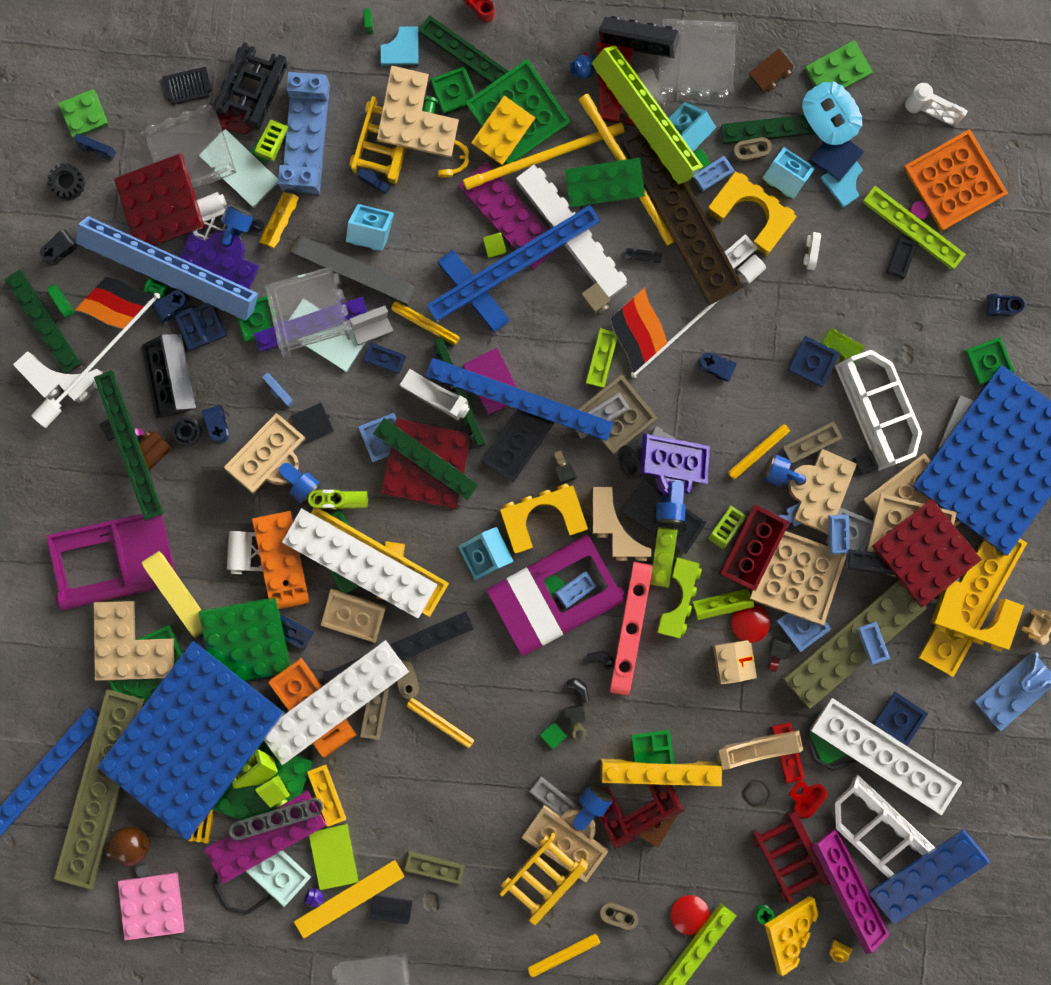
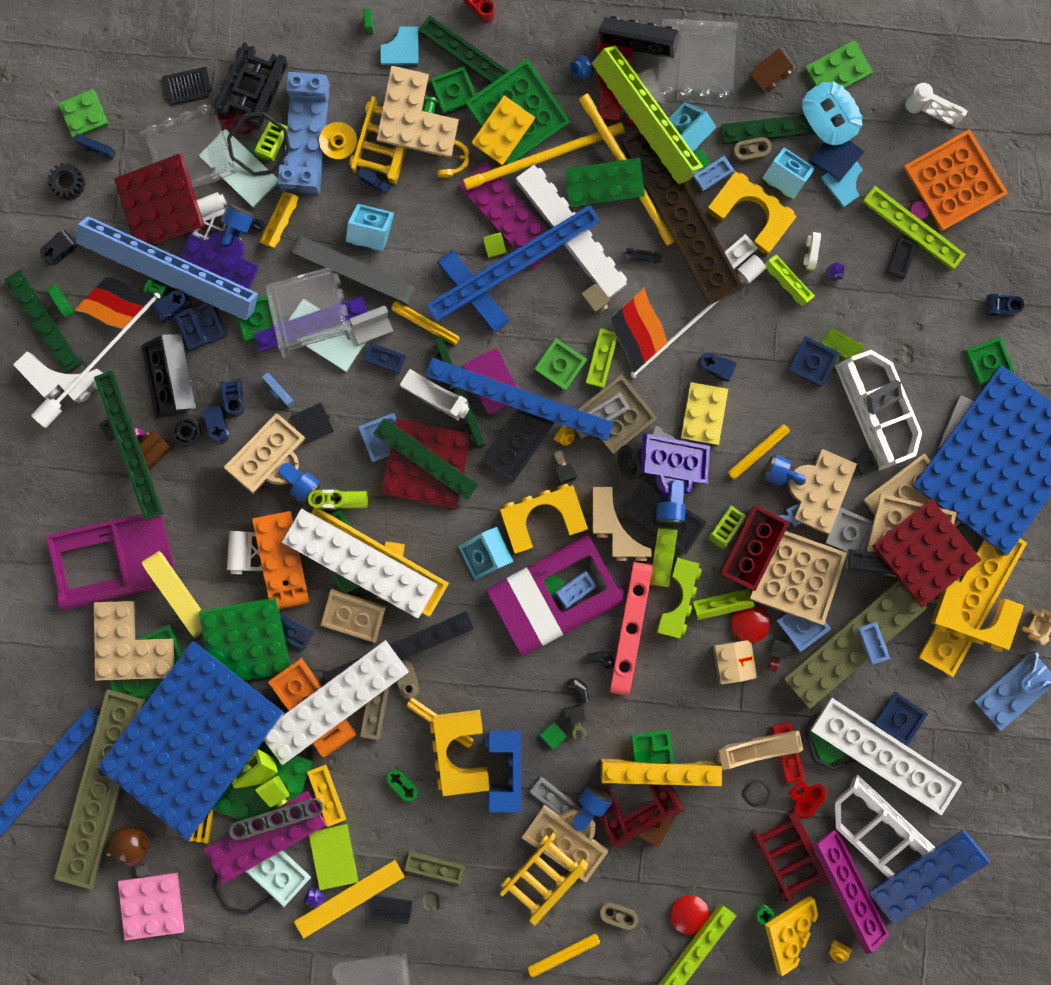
(232, 393): none -> dark blue piece
(275, 123): none -> black piece
(334, 132): none -> yellow dish
(399, 788): none -> green beam
(456, 779): none -> yellow arch
(506, 798): none -> blue plate
(560, 364): none -> bright green plate
(565, 436): none -> yellow plate
(704, 413): none -> light yellow plate
(789, 280): none -> lime plate
(812, 442): dark tan plate -> none
(835, 271): none -> dark purple plate
(838, 534): medium blue plate -> none
(884, 396): none -> dark grey plate

